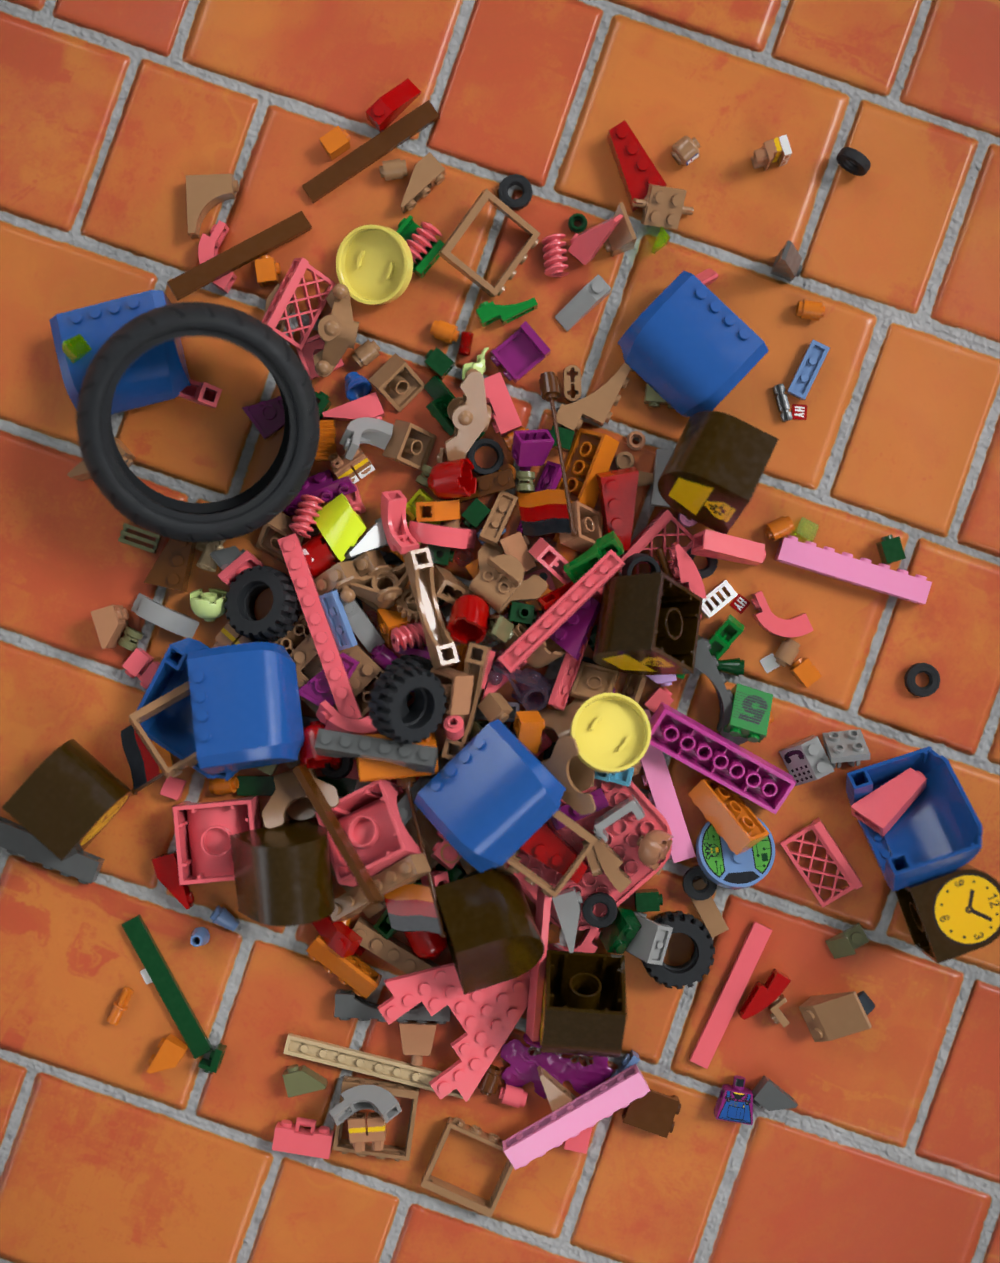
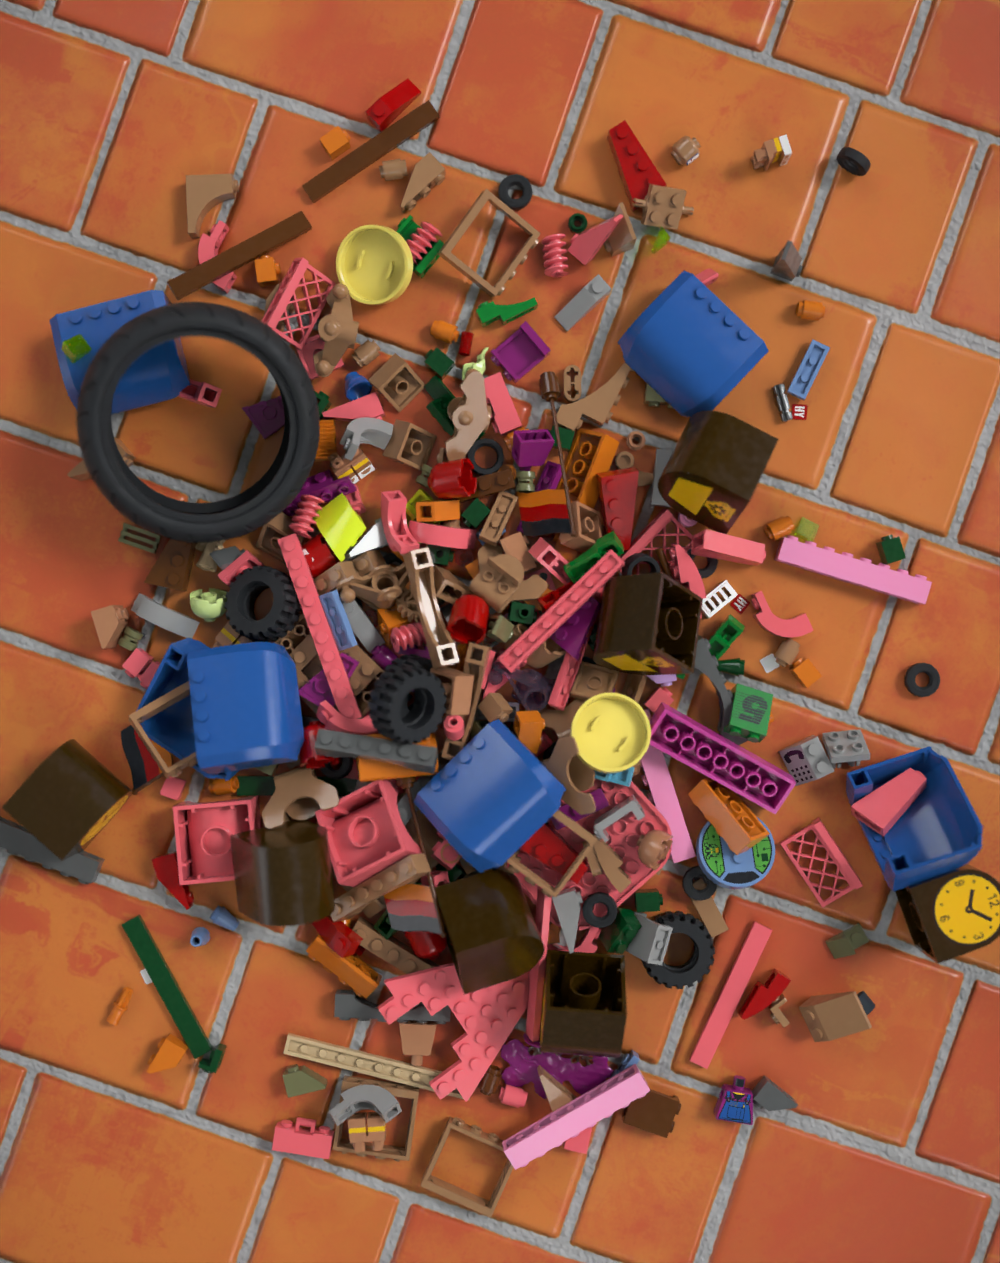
(338, 835): reddish brown tile -> none

